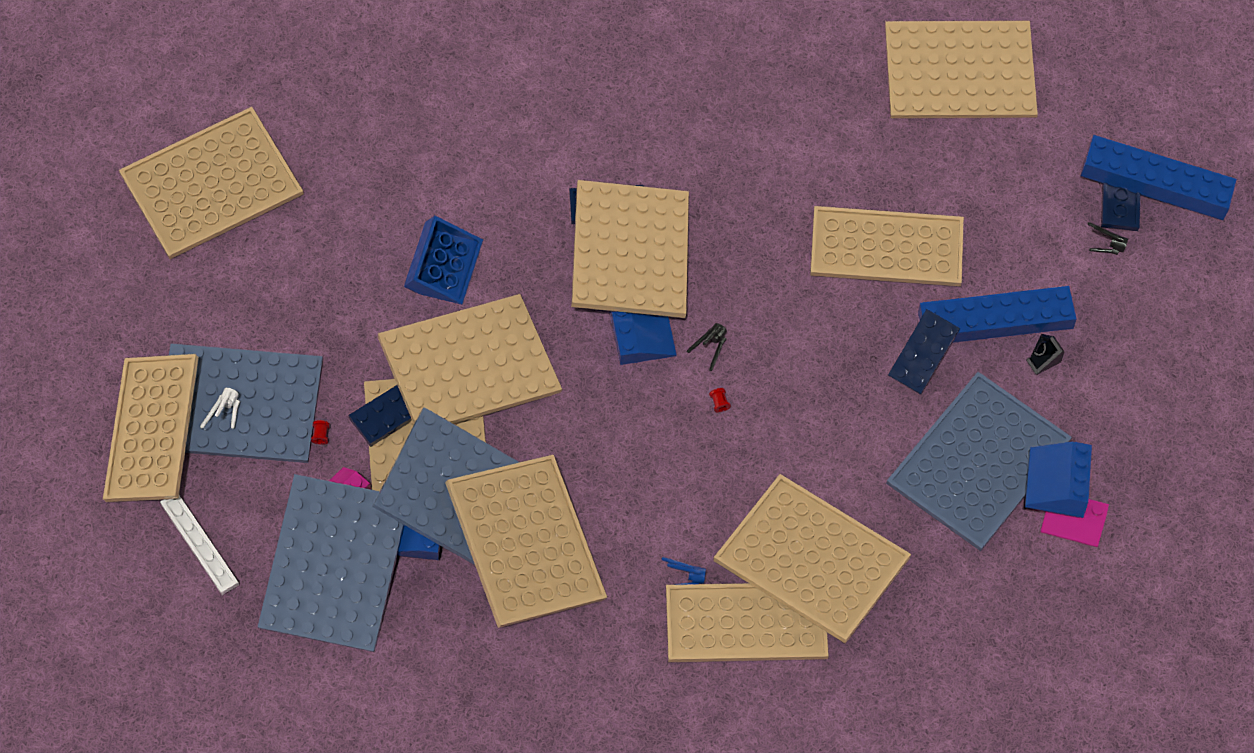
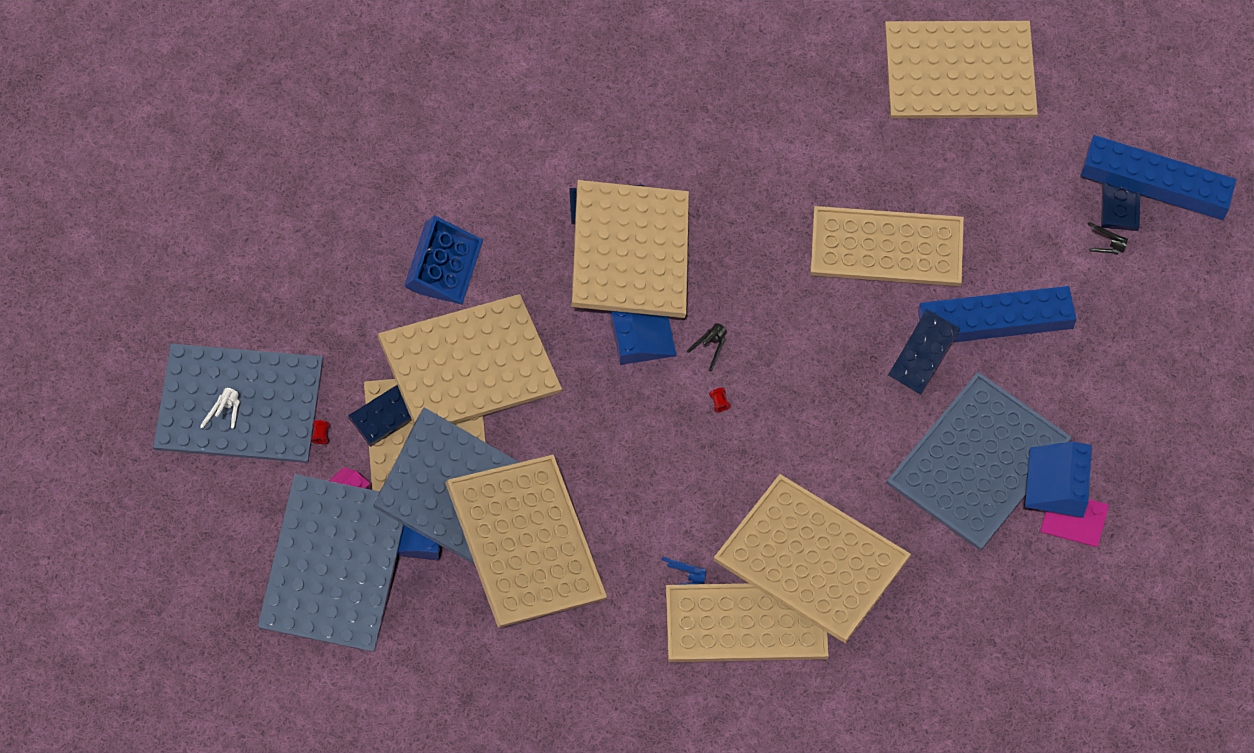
(151, 428): tan plate -> none
(200, 544): white plate -> none
(210, 182): tan plate -> none
(1045, 354): black slope -> none

